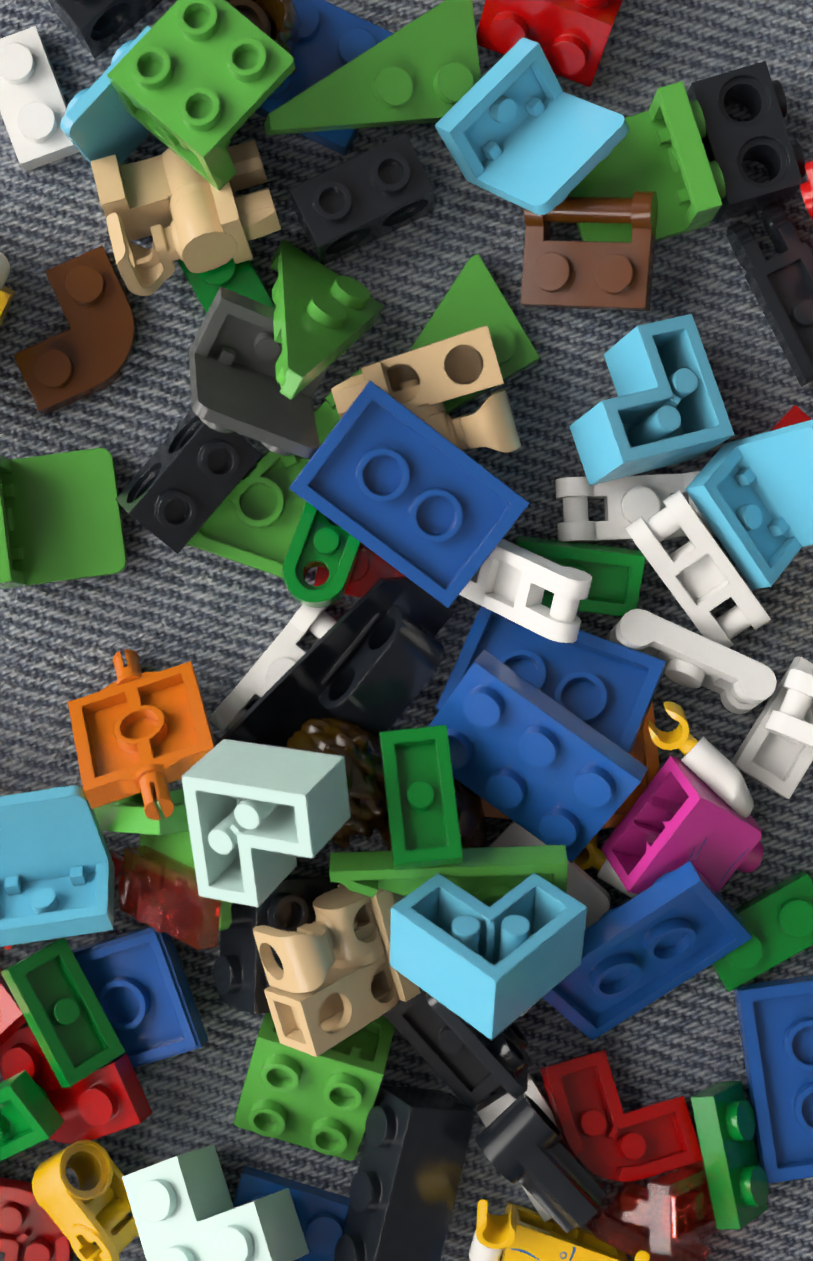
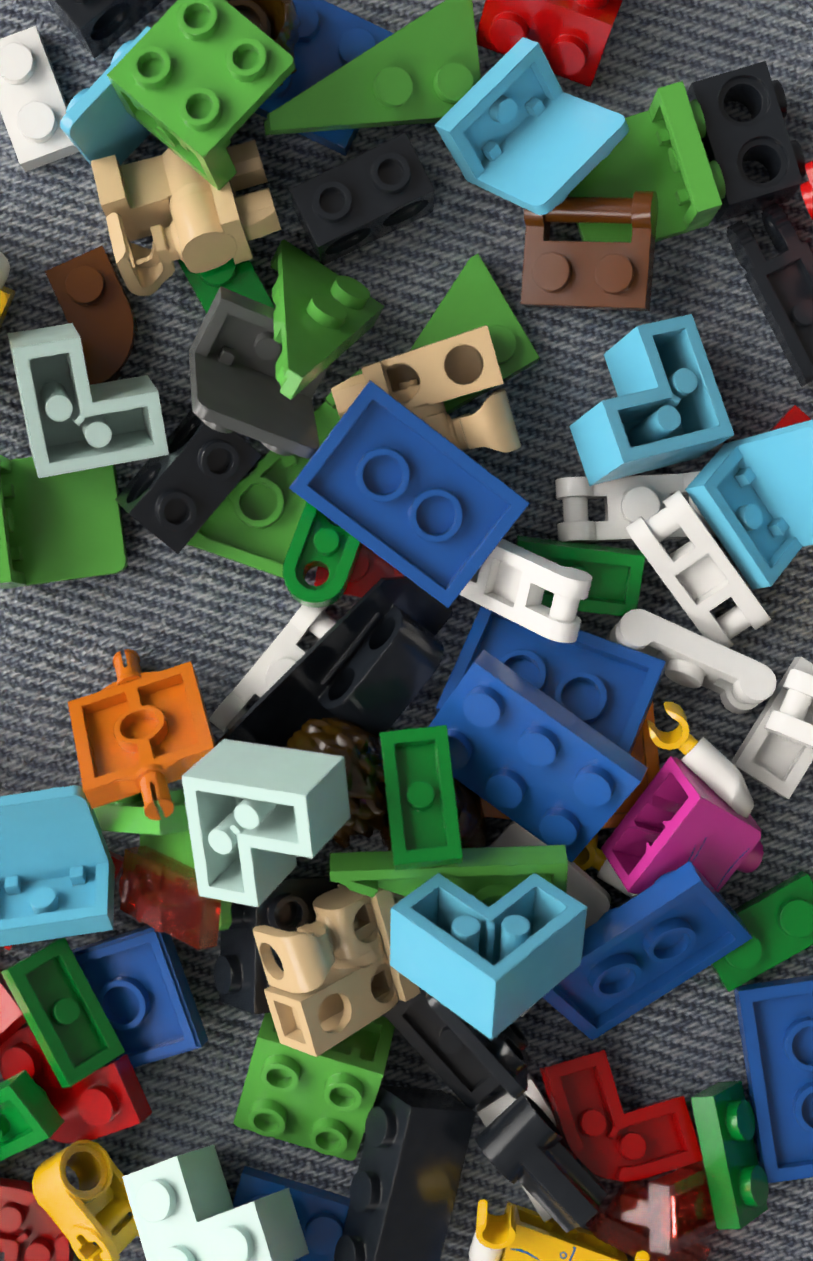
(78, 423): none -> light aqua brick

